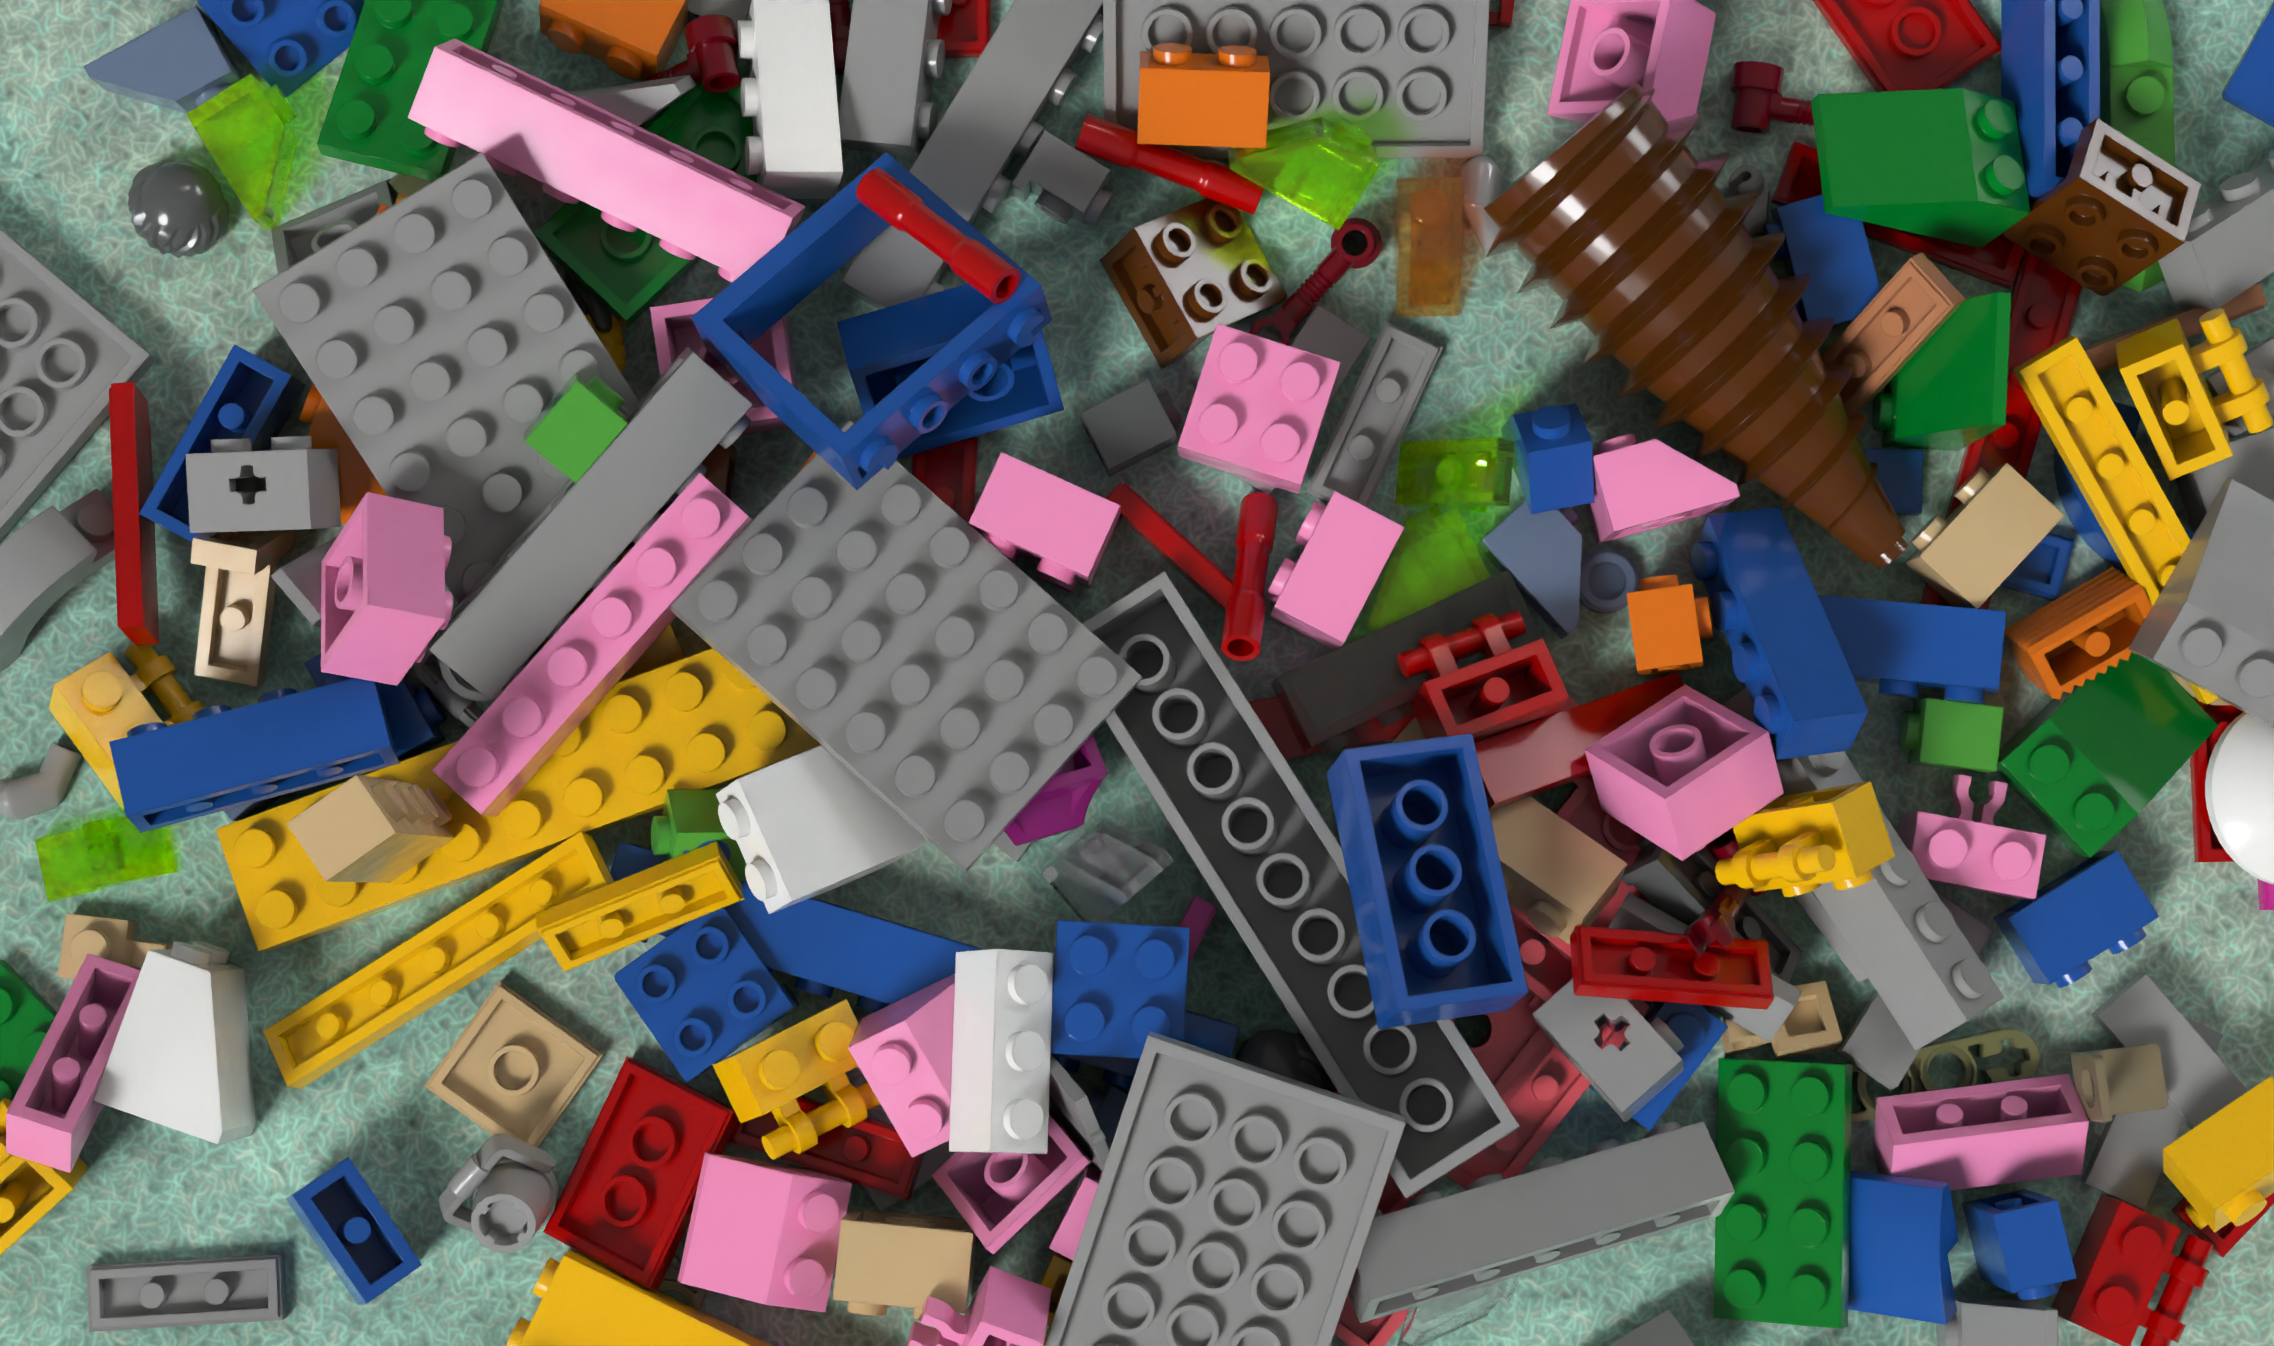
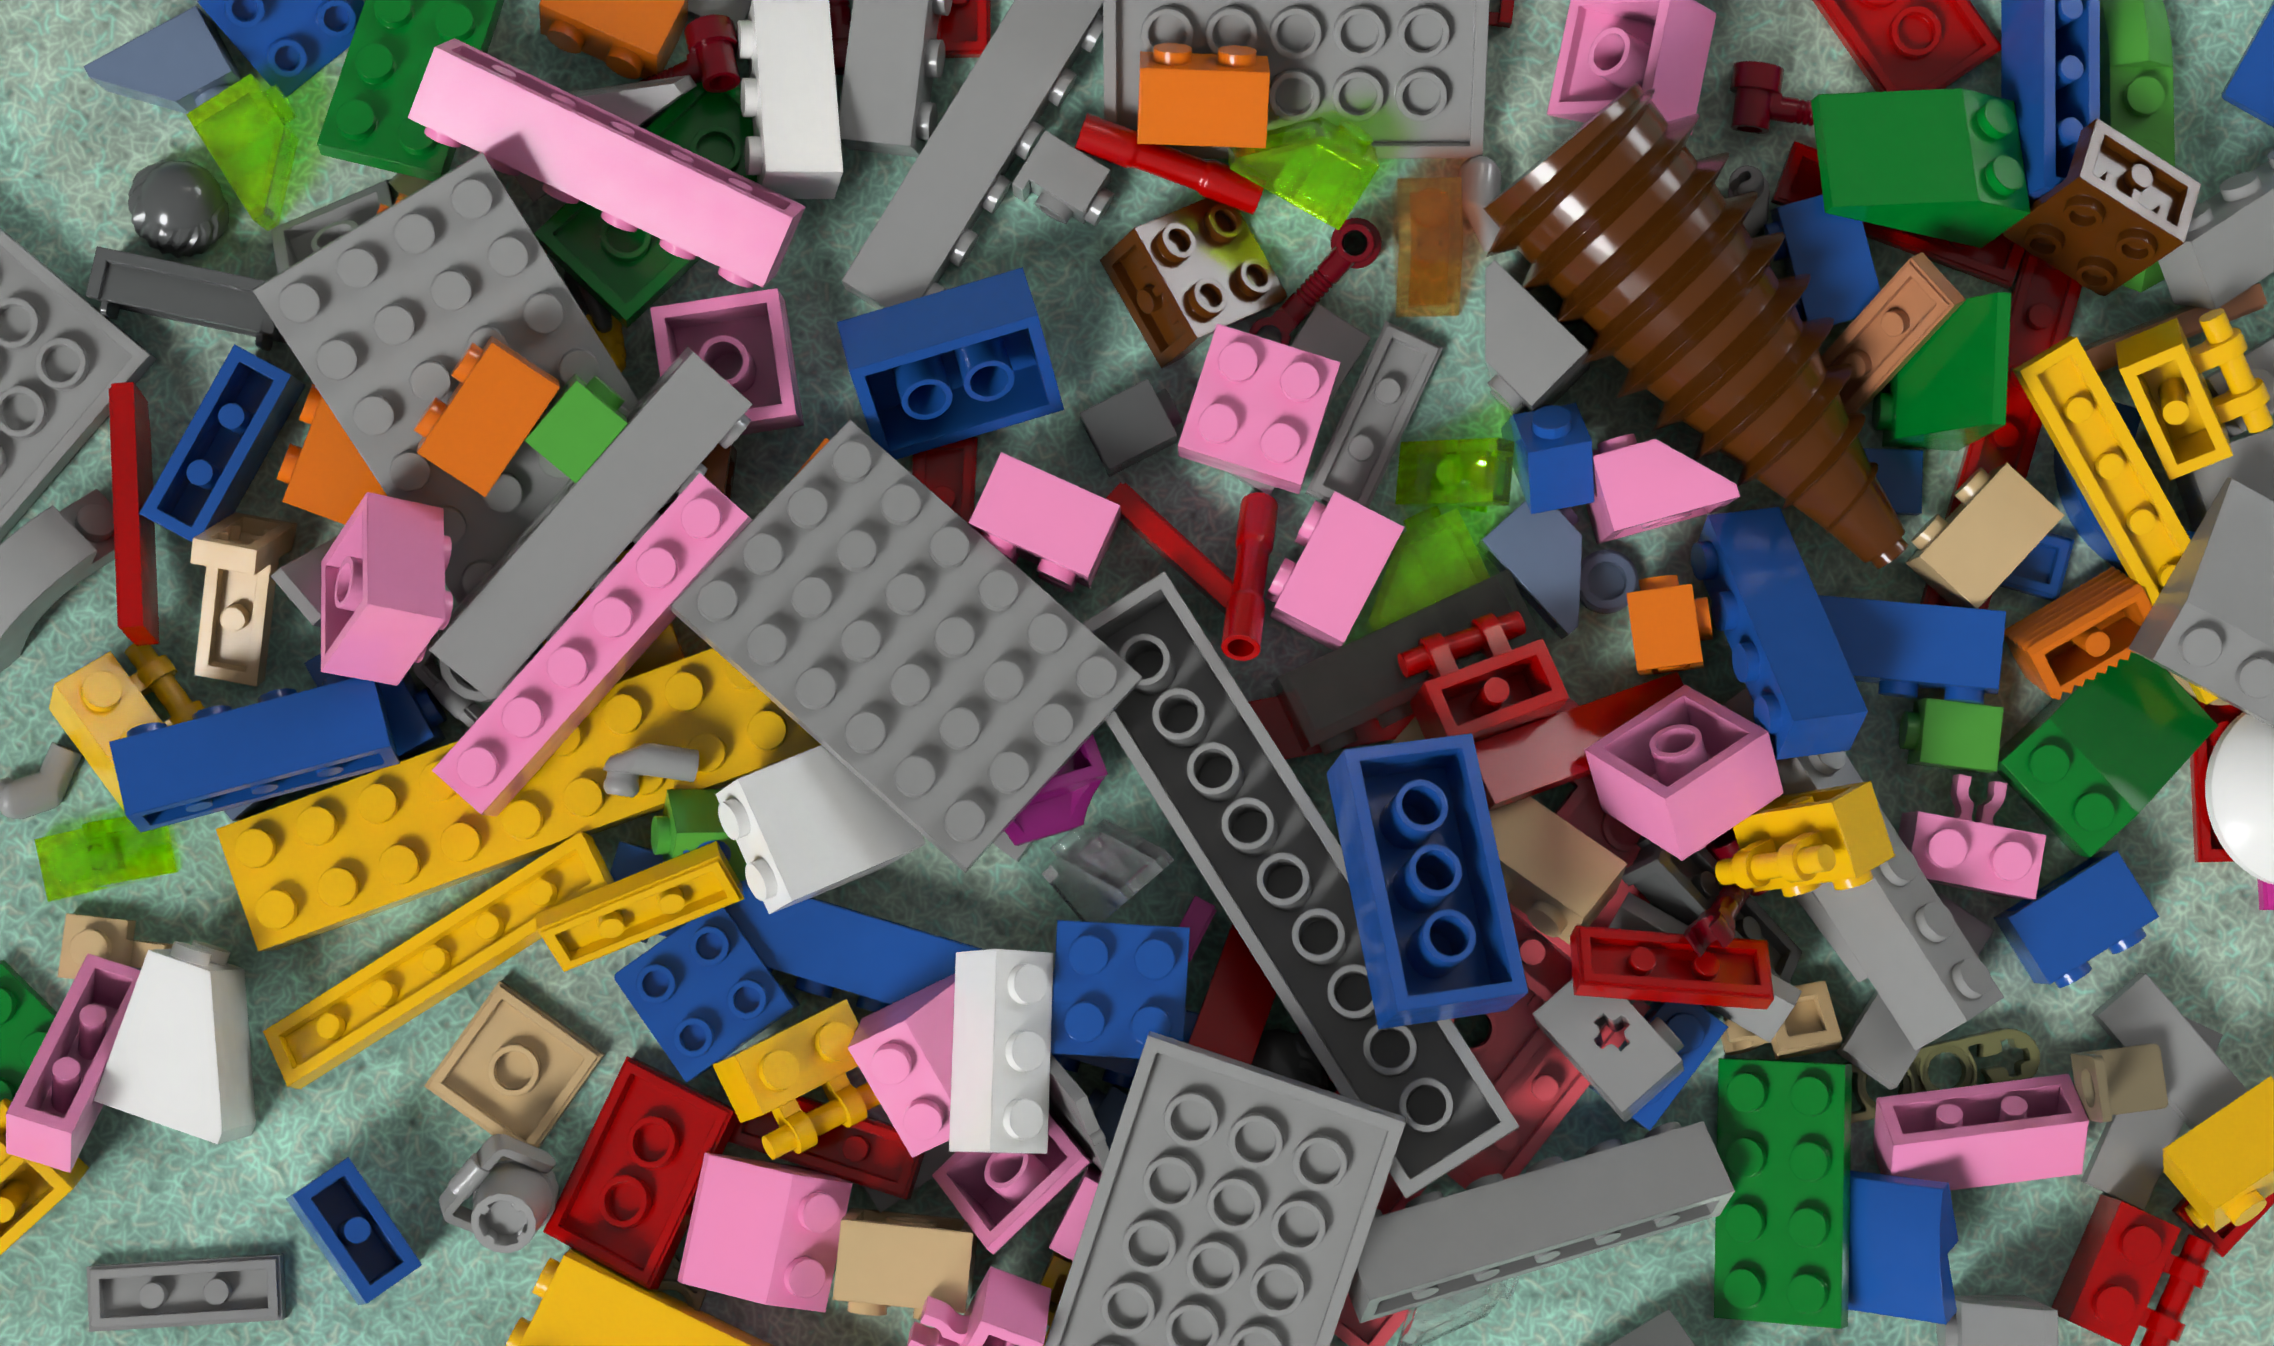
(179, 294): none -> dark grey container
(228, 492): light grey brick -> none
(372, 829): tan brick -> none
(485, 415): none -> orange brick
(648, 760): none -> light grey arm
(923, 399): blue window -> none
(965, 256): red piece -> none
(1234, 1003): none -> red tile
(1525, 347): none -> light grey slope
(2020, 1243): blue brick -> none

